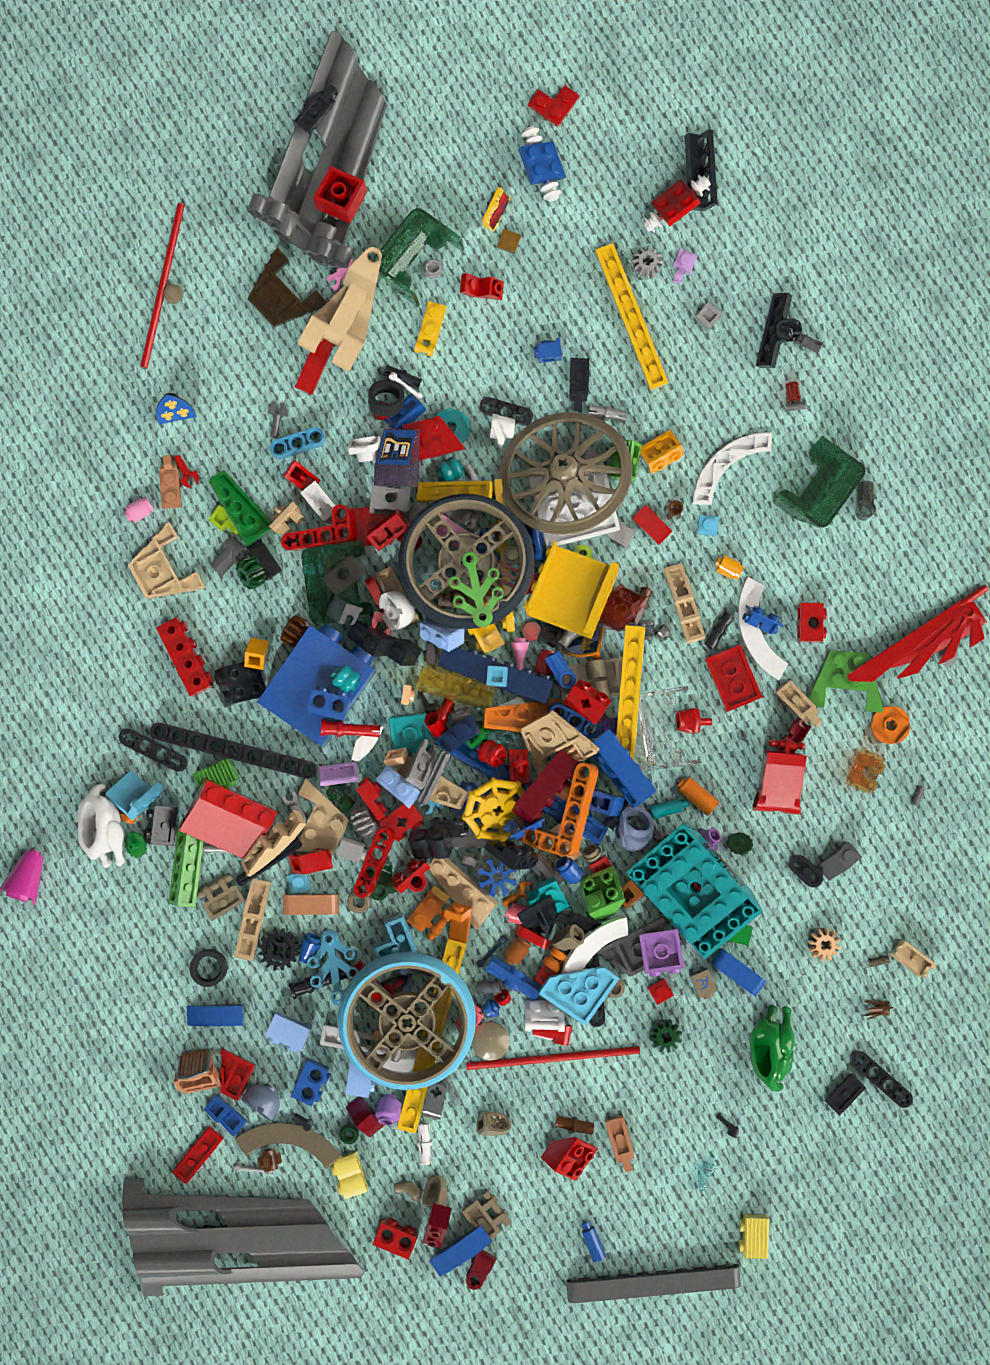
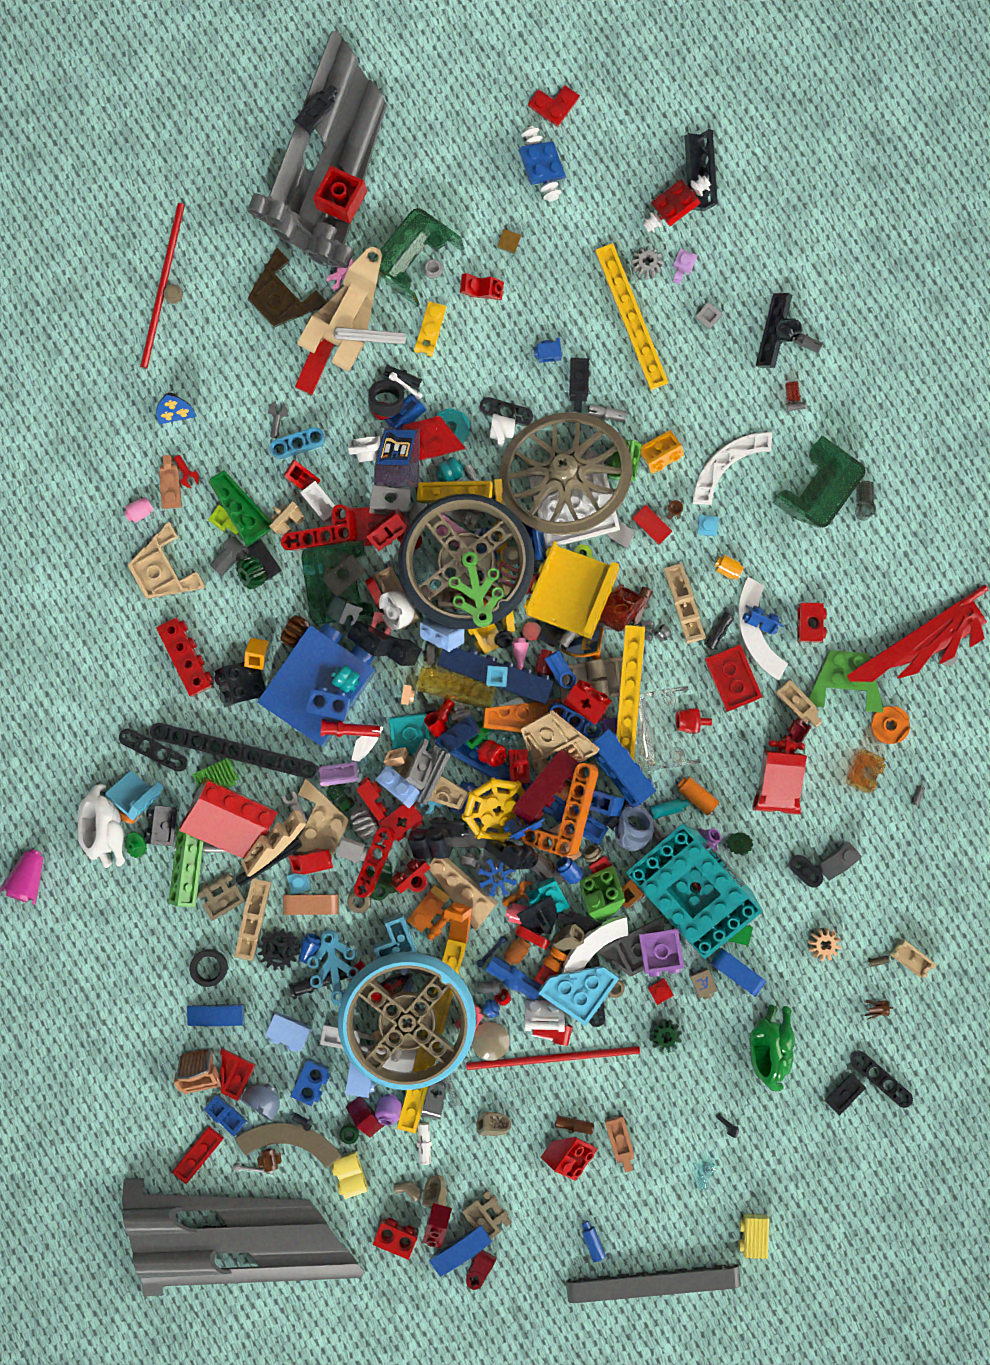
(369, 335): none -> axle
(495, 209): slope -> none
(503, 639): none -> black plate

